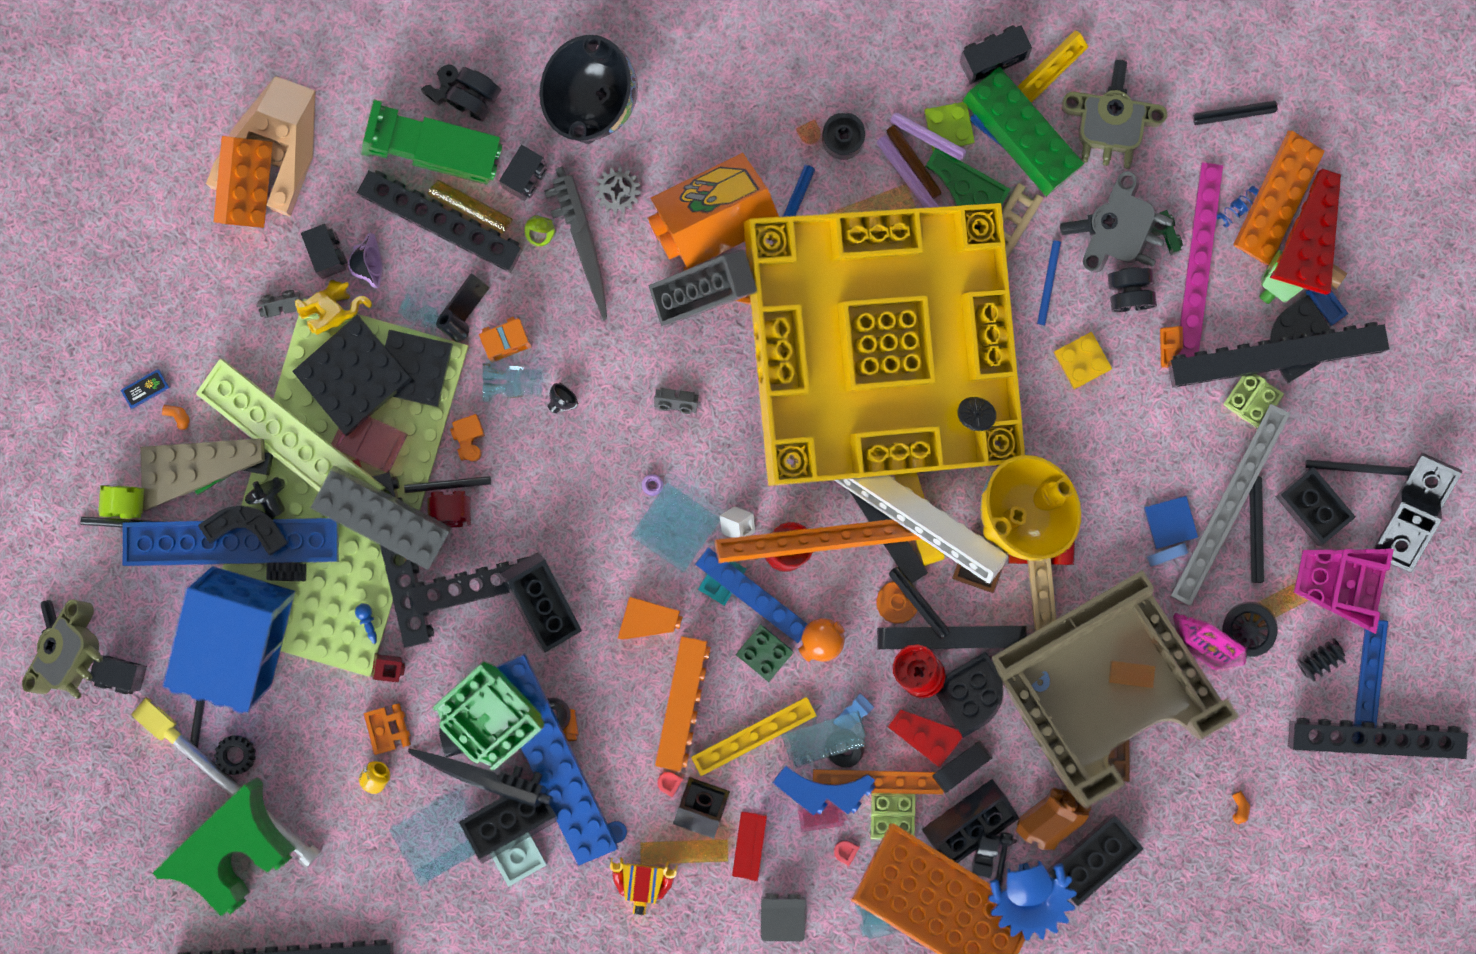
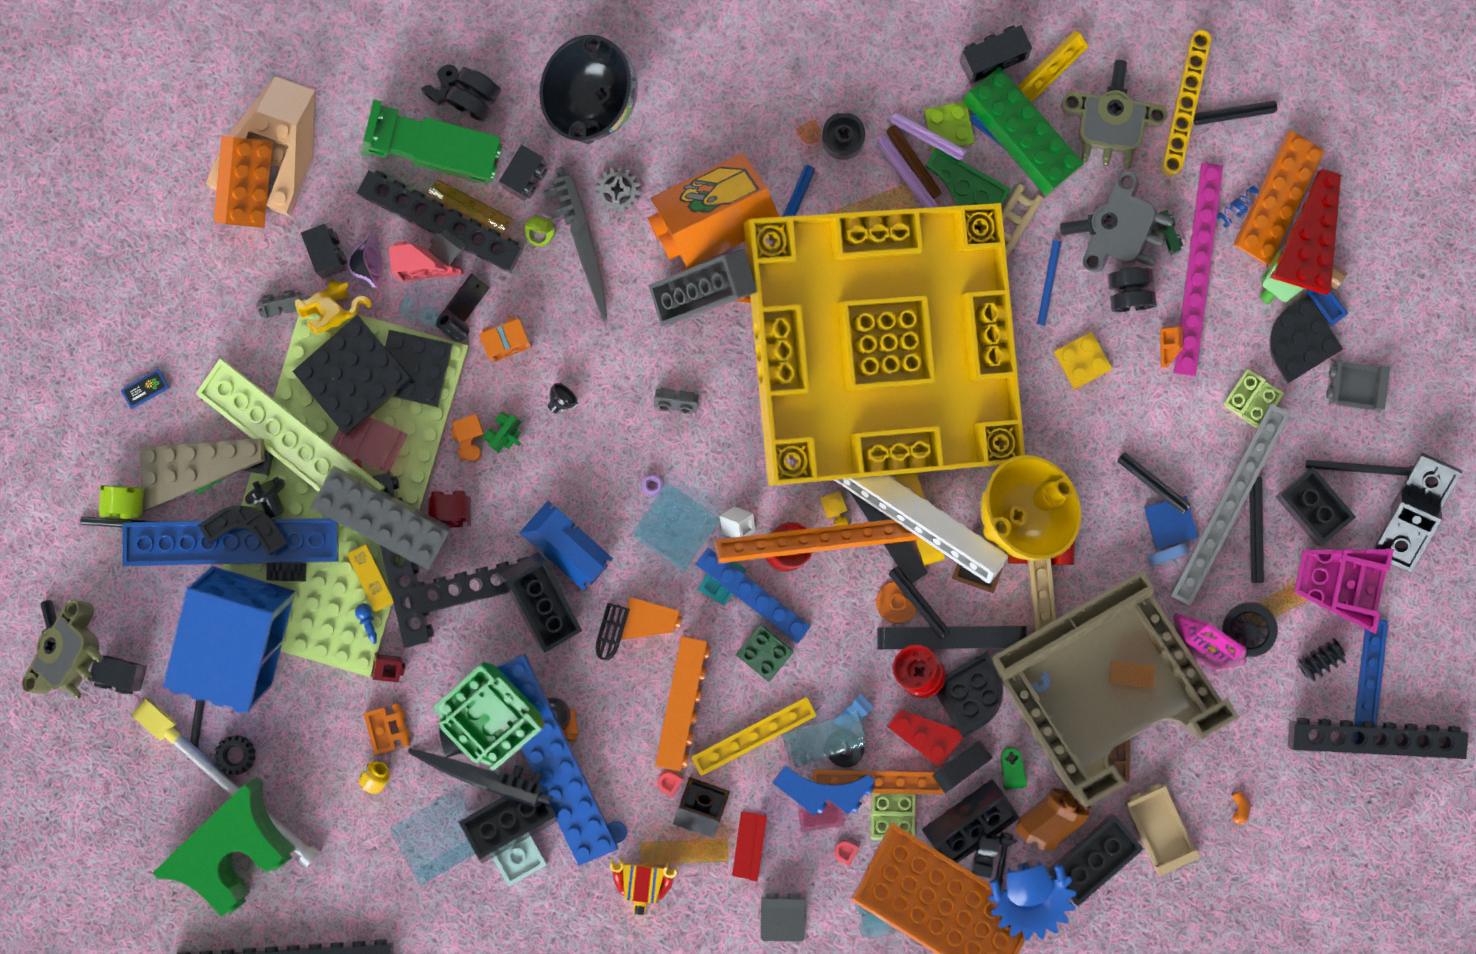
(179, 414): orange arm -> none
(370, 578): none -> yellow tile
(417, 263): none -> coral wedge
(446, 247): none -> dark grey brick
(448, 484): black bar -> none
(506, 435): none -> green hips
(516, 382): clear light blue piece -> none
(565, 546): none -> blue brick
(616, 624): none -> black window
(822, 640): orange brick -> none
(834, 506): none -> yellow plate
(976, 413): black wheel -> none
(1013, 772): none -> green piece
(1154, 483): none -> black axle
(1161, 829): none -> tan panel
(1190, 94): none -> yellow beam
(1278, 355): black brick -> none
(1358, 385): none -> dark grey panel

